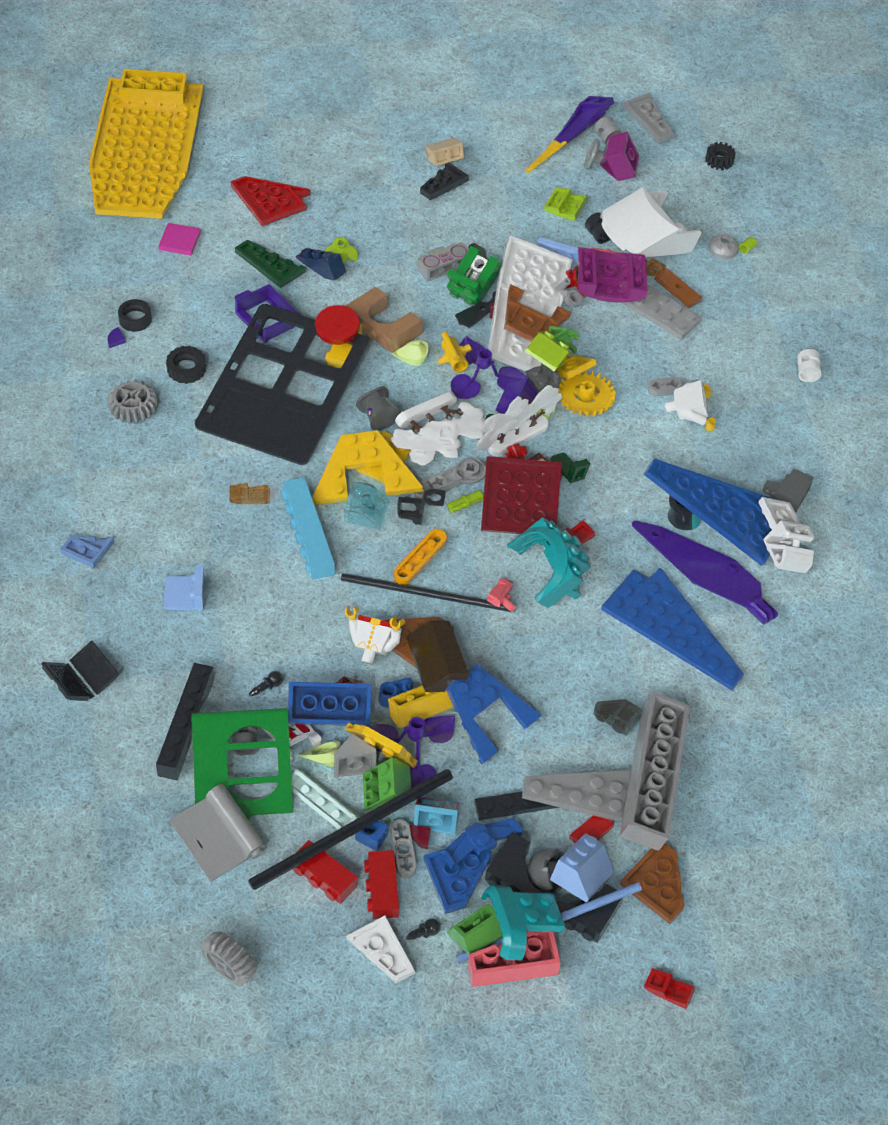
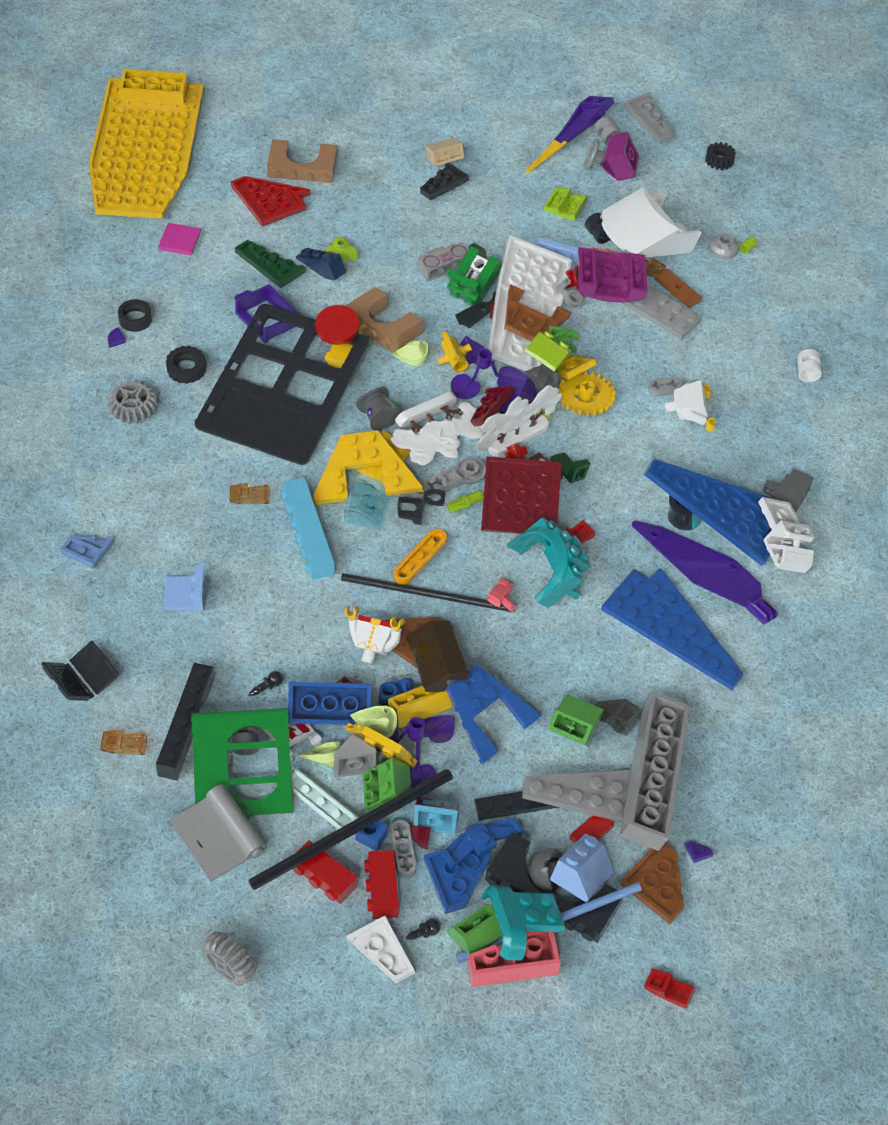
(121, 743): none -> clear orange slope
(319, 170): none -> medium nougat arch
(378, 718): none -> yellowish green piece
(491, 403): none -> dark red wing
(576, 720): none -> bright green slope
(698, 852): none -> dark purple tile

